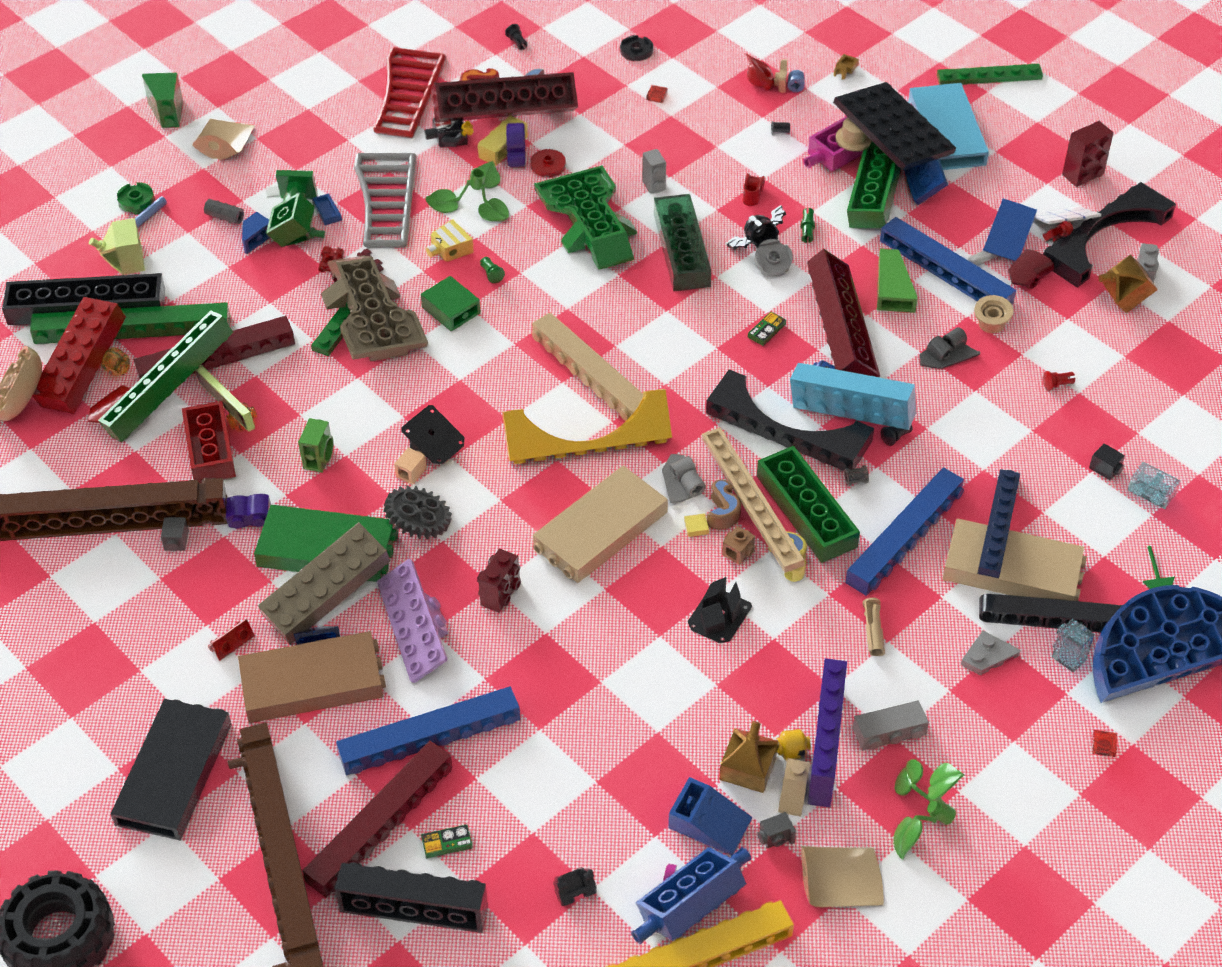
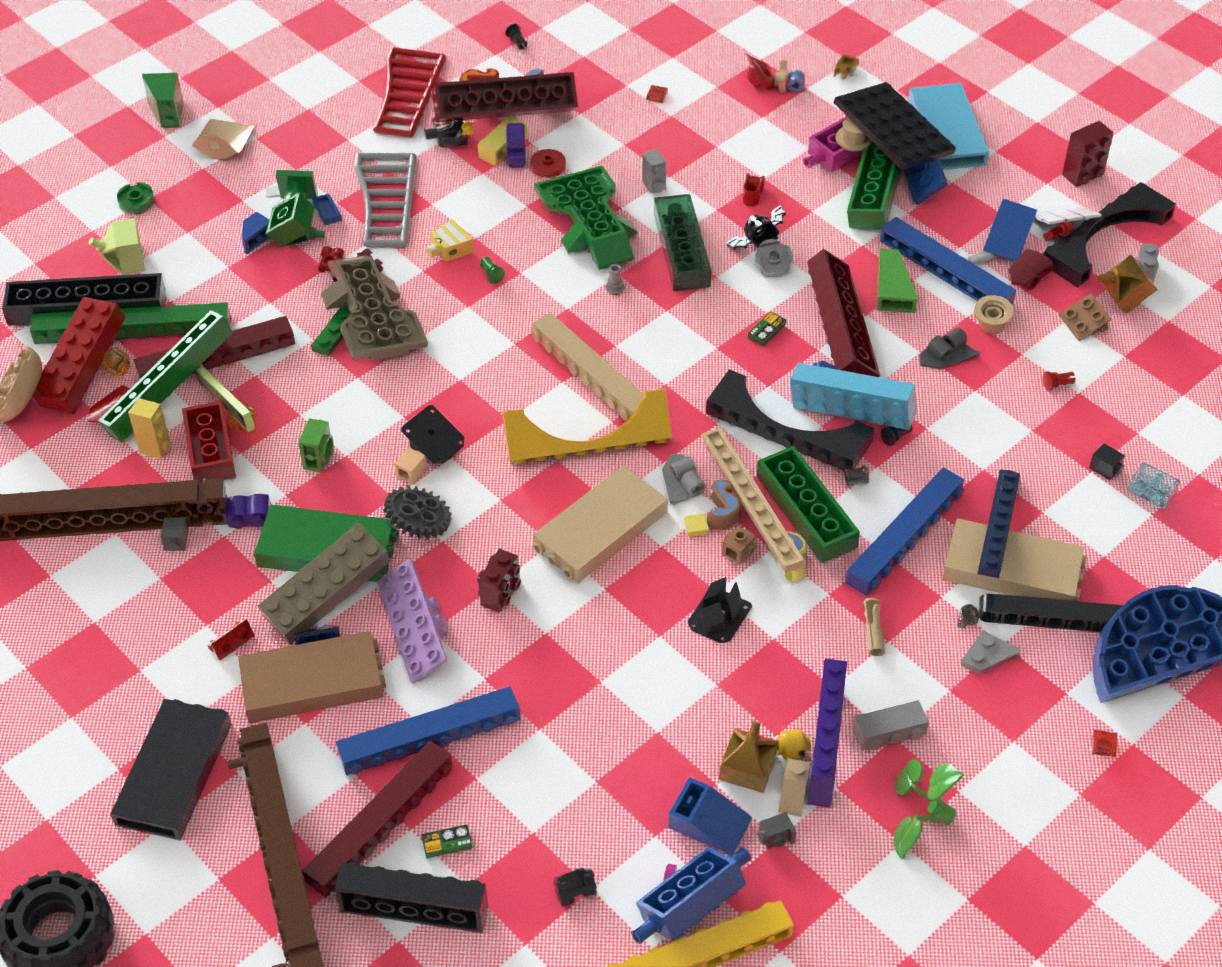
(150, 211): medium blue piece -> none
(150, 428): none -> light yellow brick
(223, 211): dark grey axle -> none
(450, 303): green brick -> none
(480, 178): bright green plant -> none
(614, 283): none -> light grey pin
(628, 49): black tile -> none
(780, 127): black piece -> none
(807, 225): green pin -> none
(841, 876): tan piece -> none
(968, 616): none -> clear smoke plate
(990, 74): green plate -> none
(1072, 645): clear light blue brick -> none
(1085, 317): none -> medium nougat hinge
(1158, 581): green piece -> none

